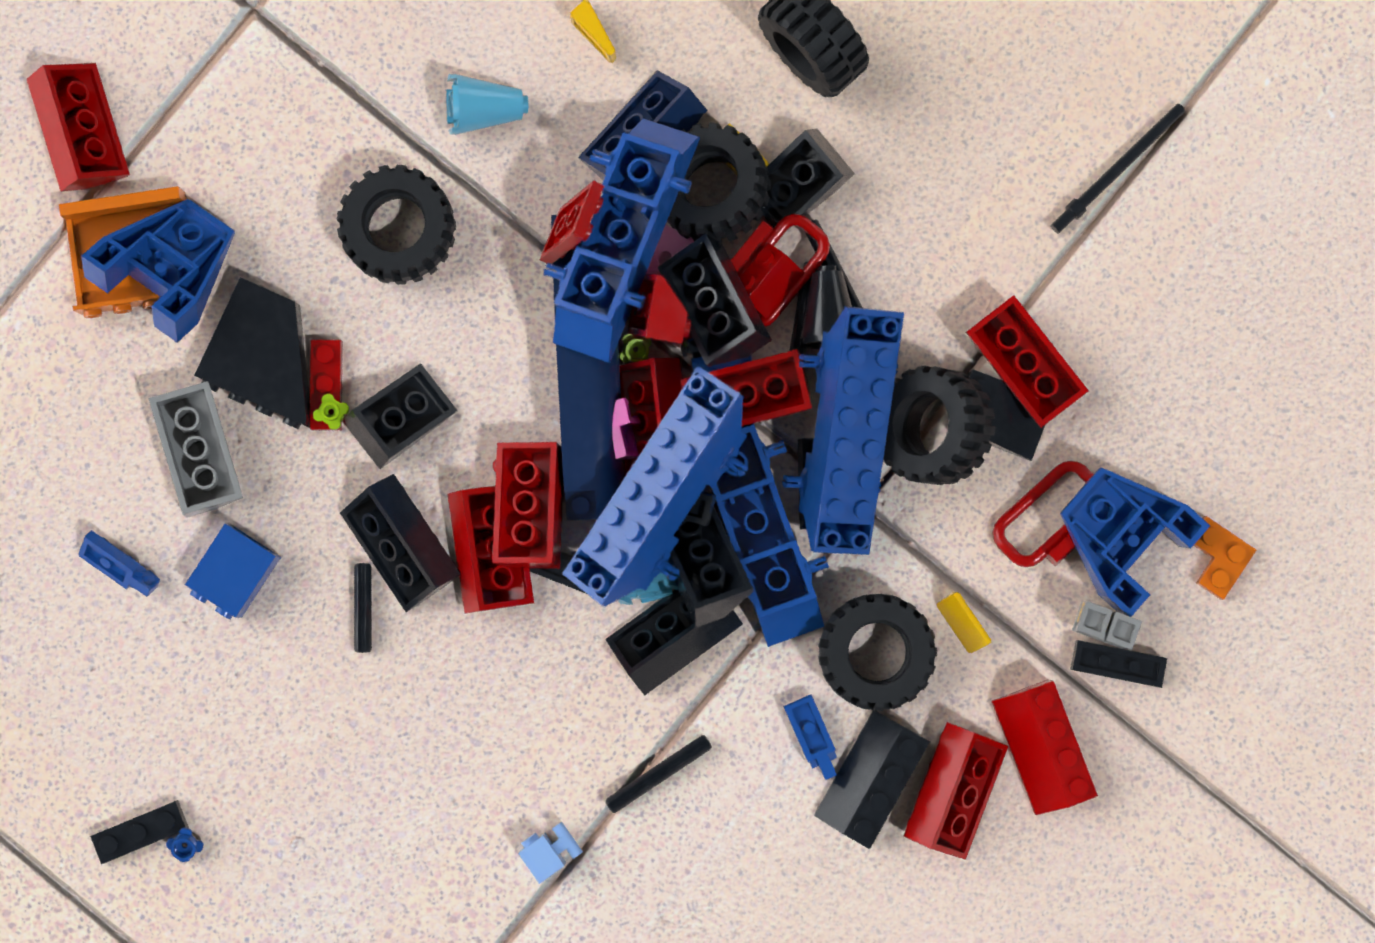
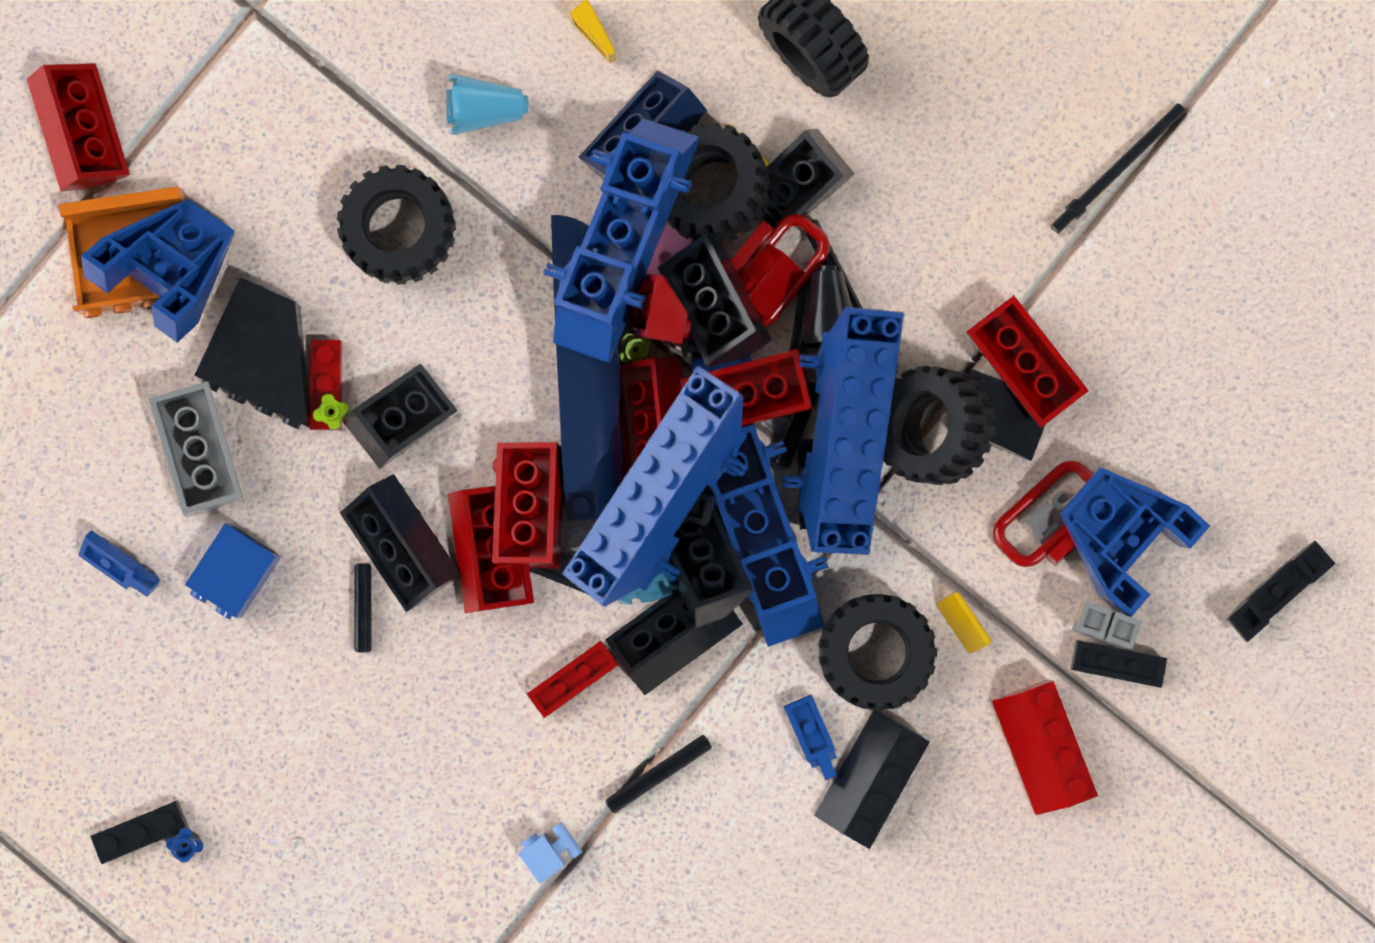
(572, 679): none -> red plate
(573, 223): red plate -> none
(622, 431): dark pink slope -> none
(795, 430): none -> black axle
(955, 791): red slope -> none
(1047, 518): none -> light grey plate
(1228, 559): orange plate -> none
(1279, 590): none -> black slope

